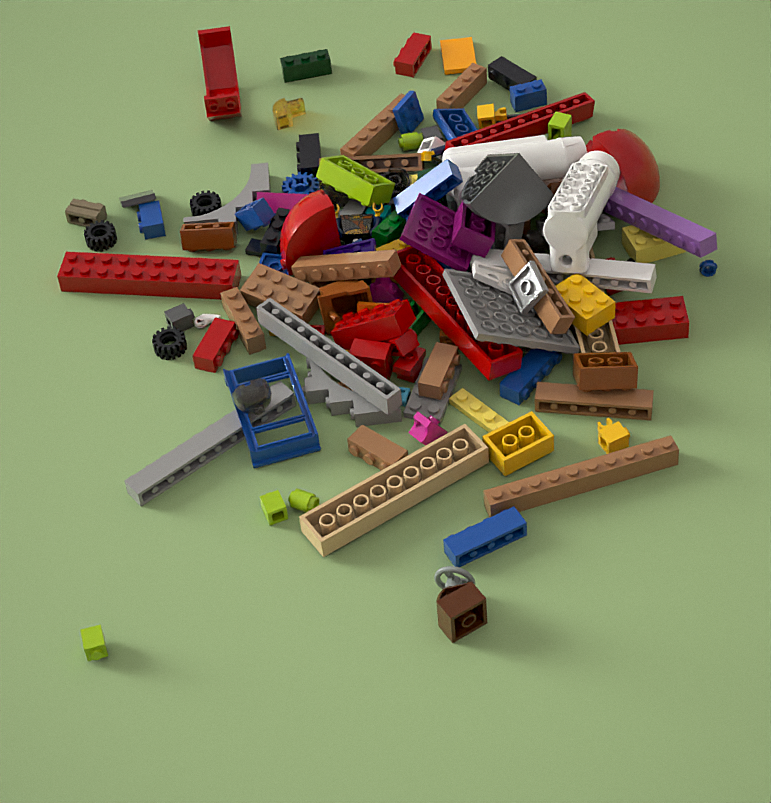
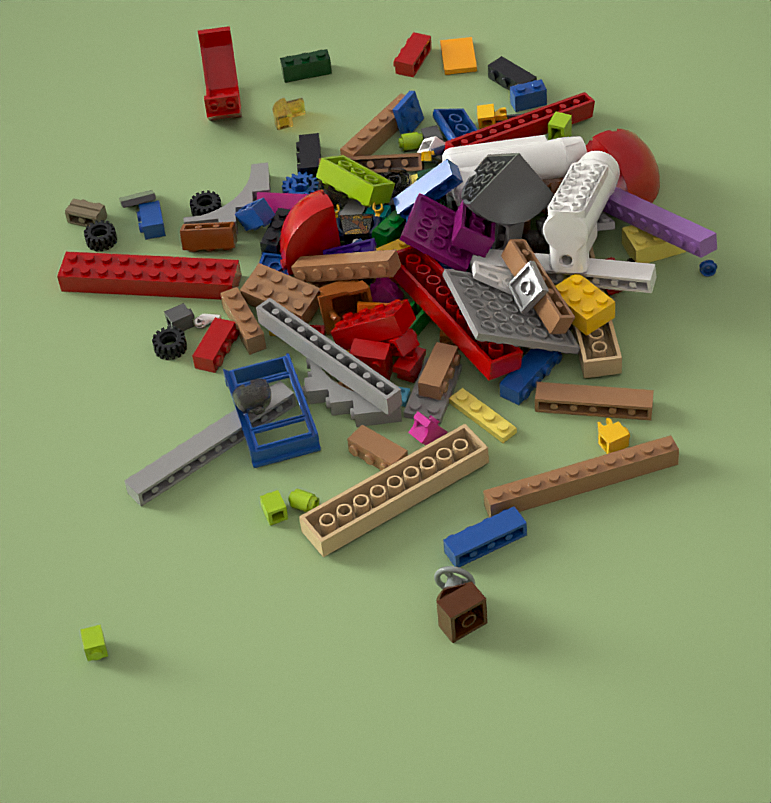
(254, 248): black tile -> none
(463, 88): medium nougat brick -> none
(518, 443): yellow brick -> none
(605, 371): dark orange brick -> none
(651, 320): red brick -> none

